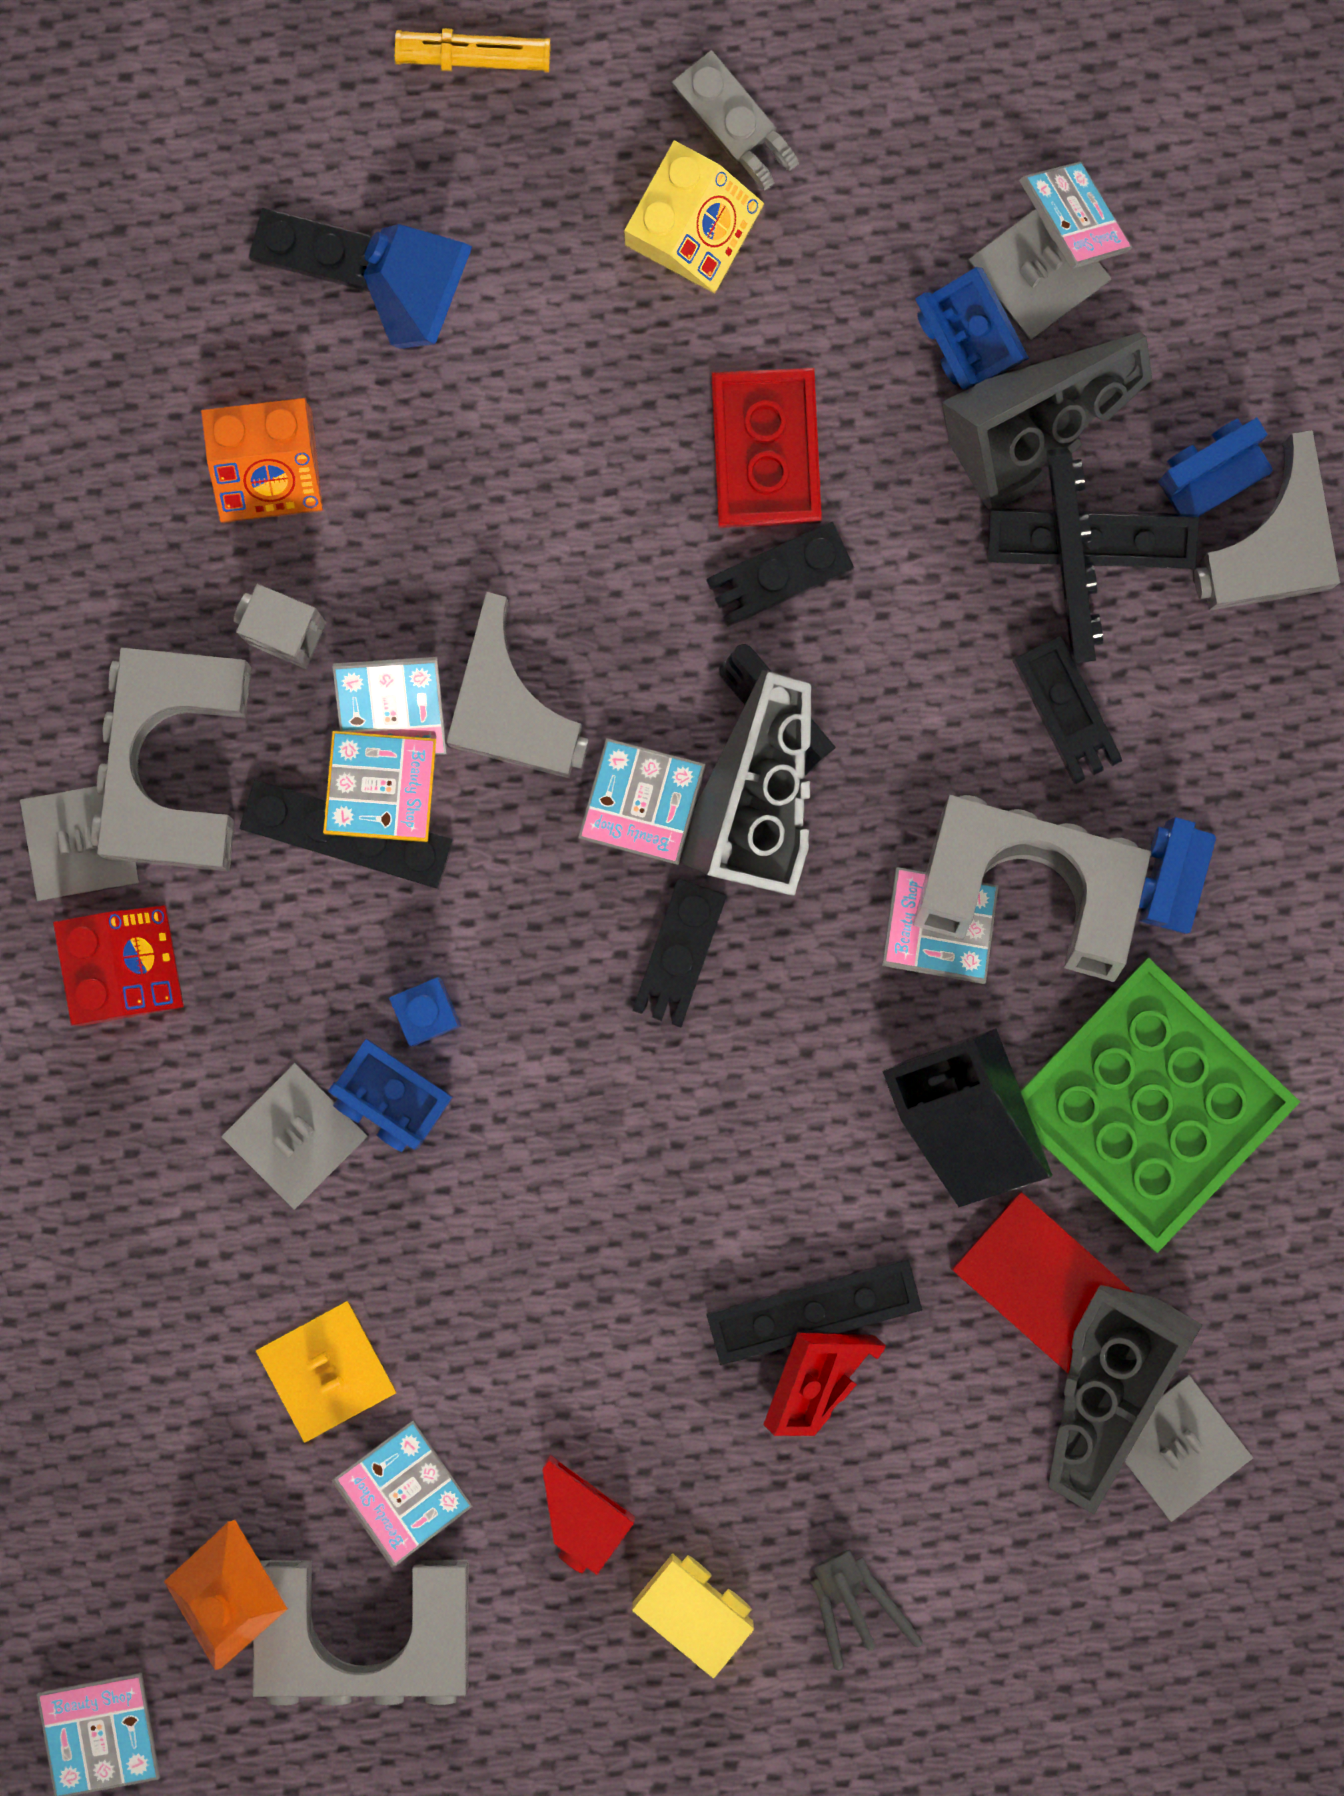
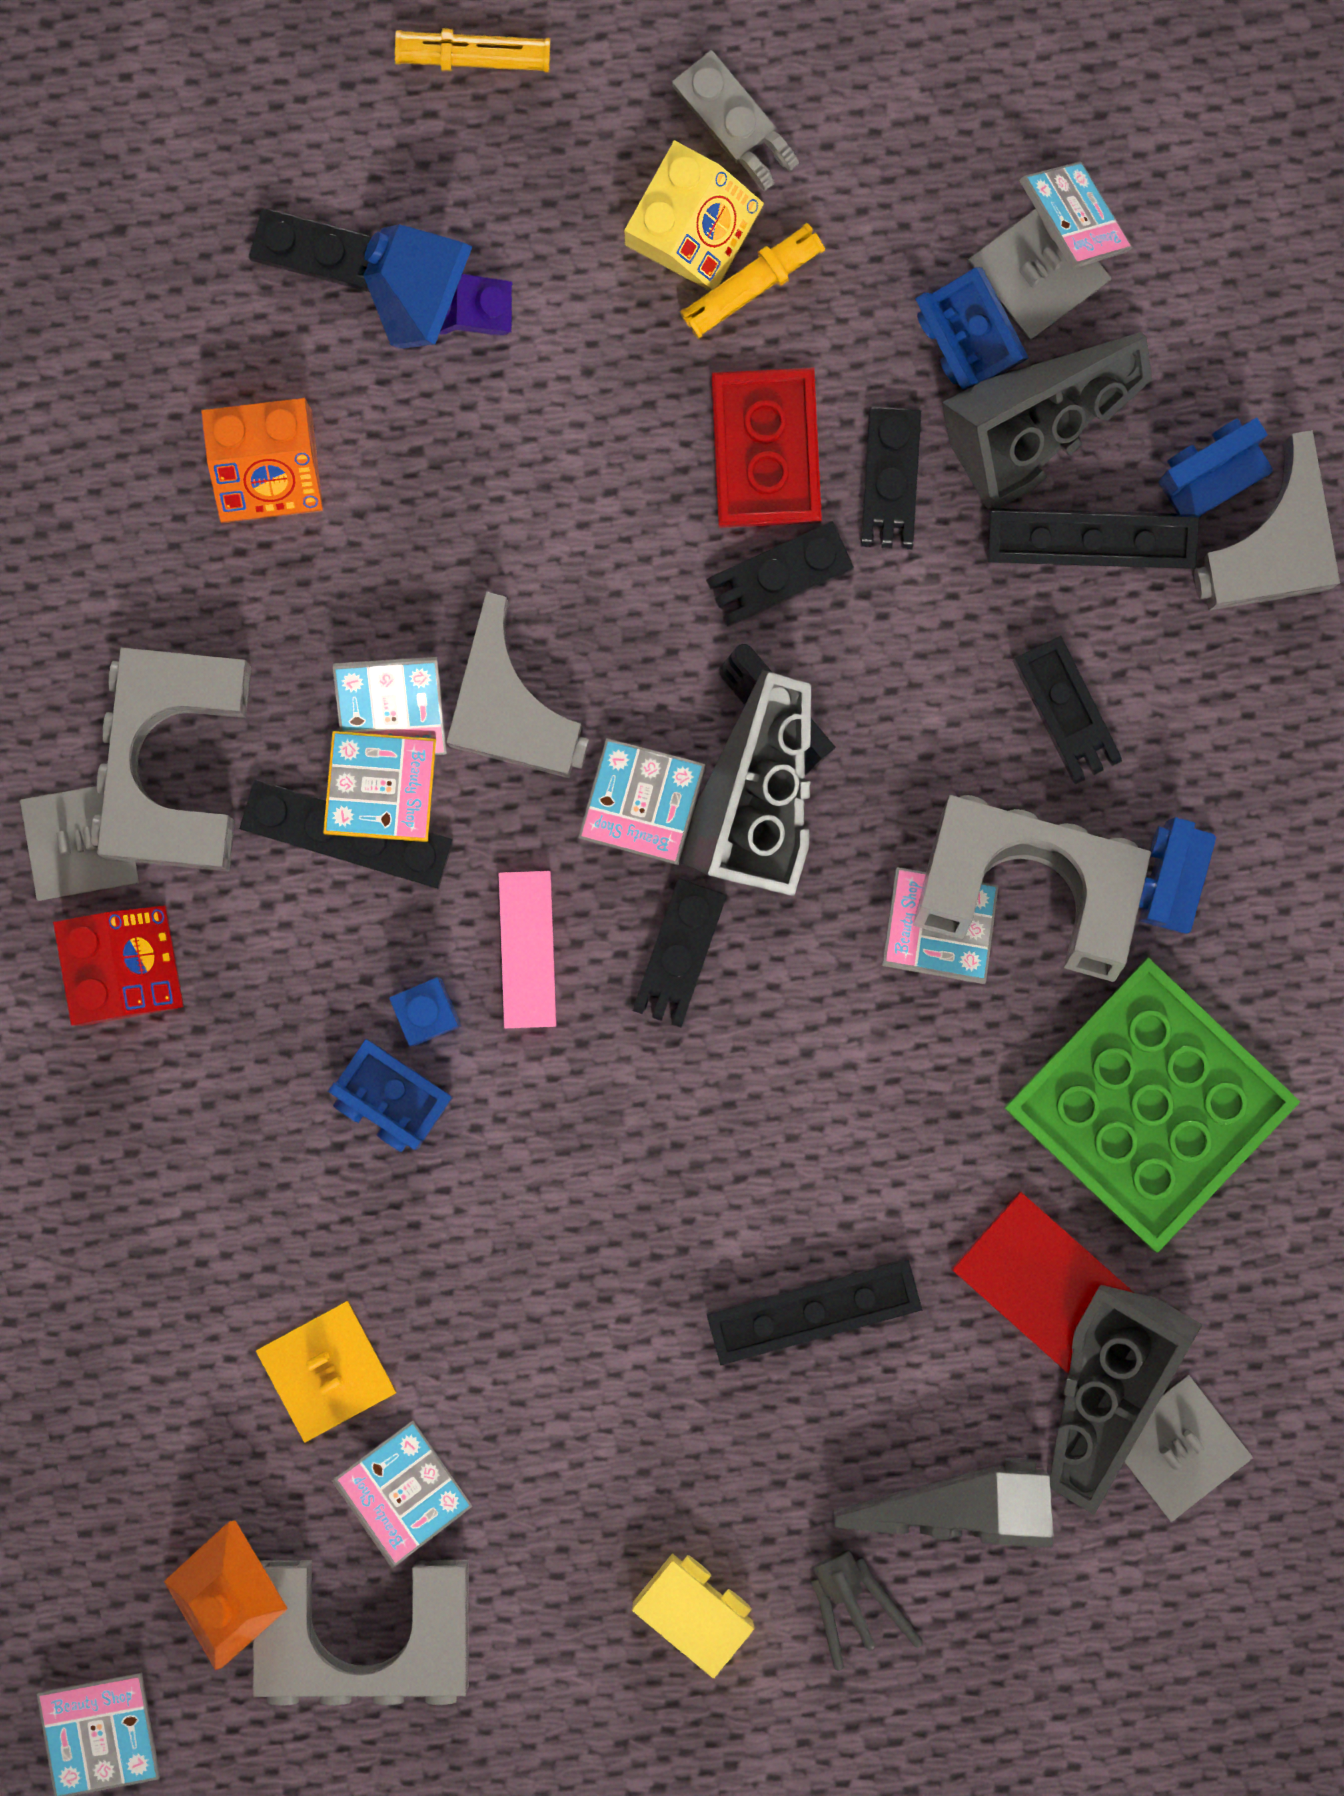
(279, 625): light grey brick -> none
(294, 1136): light grey piece -> none
(480, 306): none -> dark purple bracket
(527, 949): none -> bright pink tile
(582, 1518): red slope -> none
(751, 281): none -> yellow pin
(817, 1380): red wing -> none
(891, 475): none -> black hinge
(969, 1118): black slope -> none
(995, 1503): none -> dark grey wedge
(1077, 576): black plate -> none

